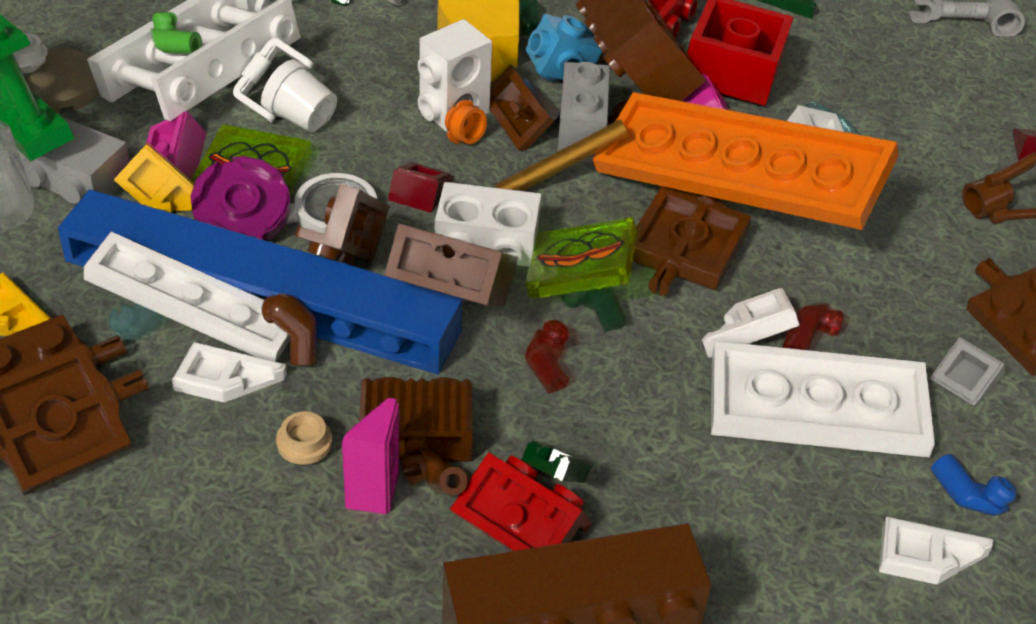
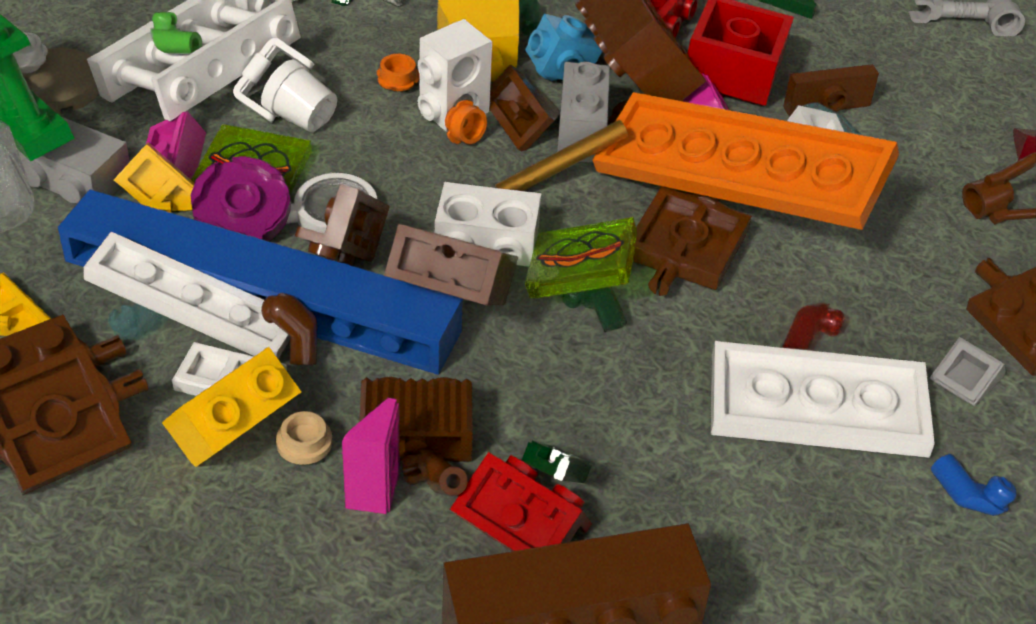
(231, 406): none -> yellow brick
(398, 72): none -> orange plate
(418, 186): dark red slope -> none
(544, 353): clear red arm -> none
(754, 320): white tile -> none
(832, 88): none -> reddish brown plate
(928, 551): white tile -> none

